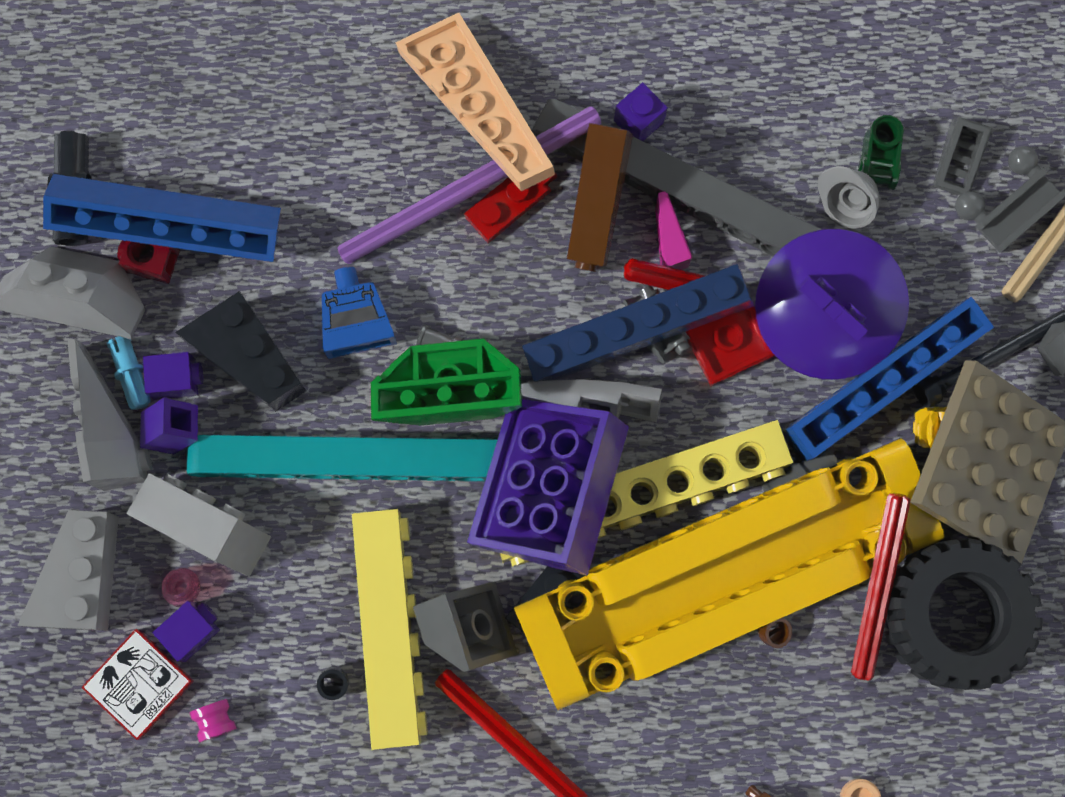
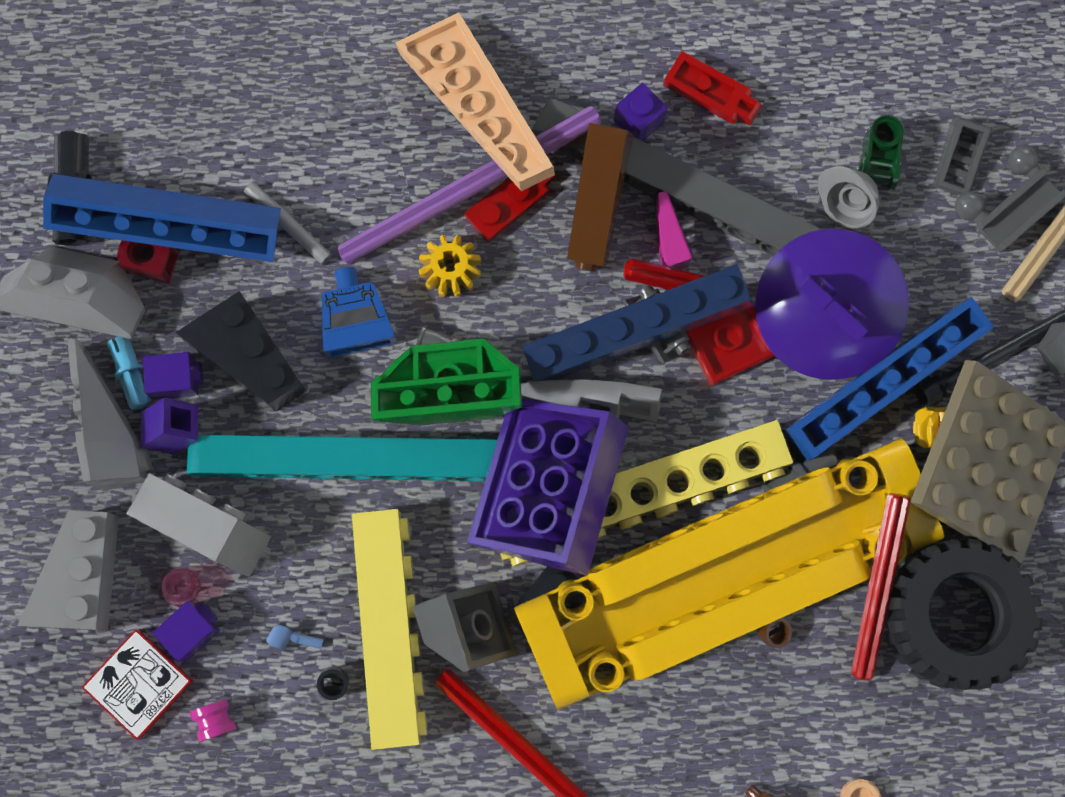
(281, 635): none -> medium blue hand
(290, 225): none -> light grey bar
(437, 272): none -> yellow gear
(712, 90): none -> red hinge

